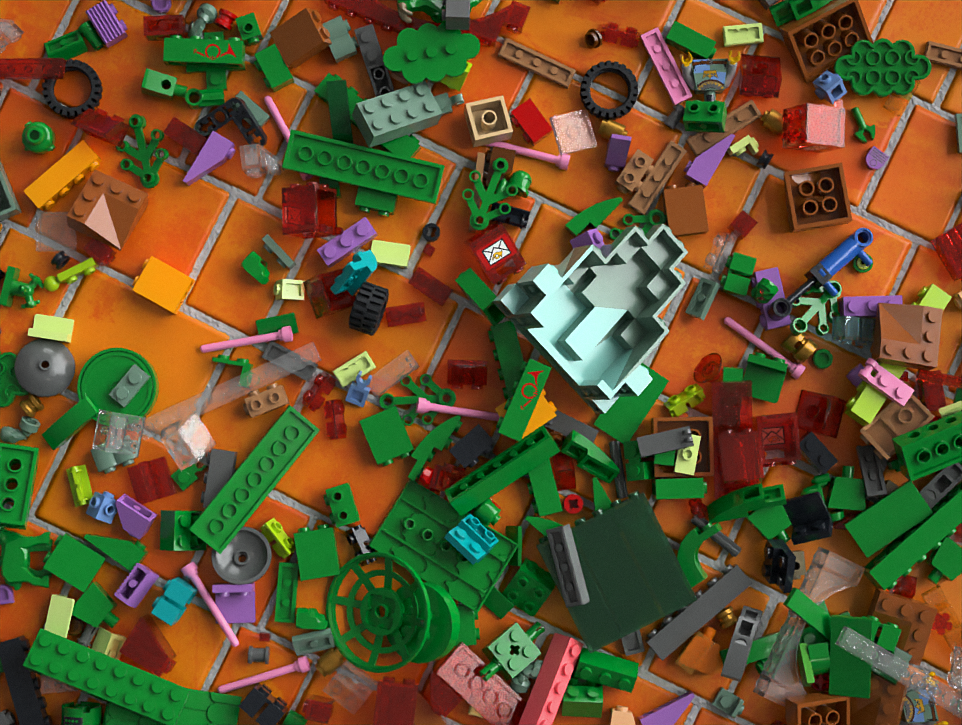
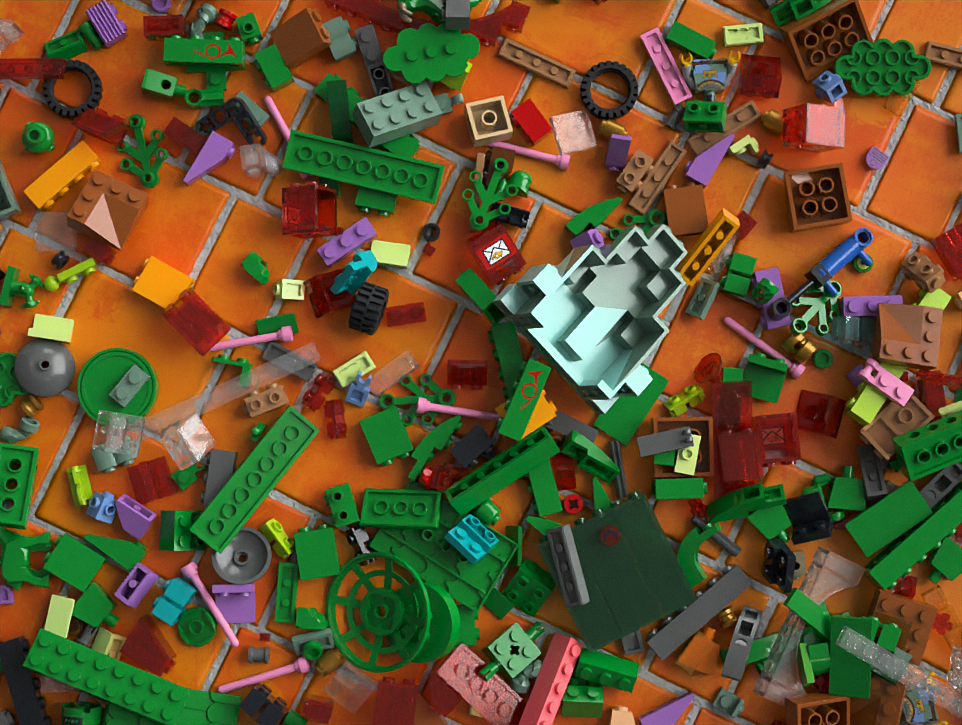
(70, 423): green slope -> none
(196, 321): none -> clear red slope
(197, 626): none -> green tile
(256, 432): none -> green bar
(271, 246): sand green plate -> none
(312, 650): none -> green tile
(401, 509): none -> green tile
(430, 286): clear red slope -> none
(593, 38): reddish brown plate -> none
(609, 535): none -> clear red tile
(627, 35): clear red hinge -> none
(635, 468): green piece -> none
(708, 246): none -> light orange brick
(816, 453): black brick -> none
(862, 126): green bar -> none
(923, 272): none -> medium nougat brick

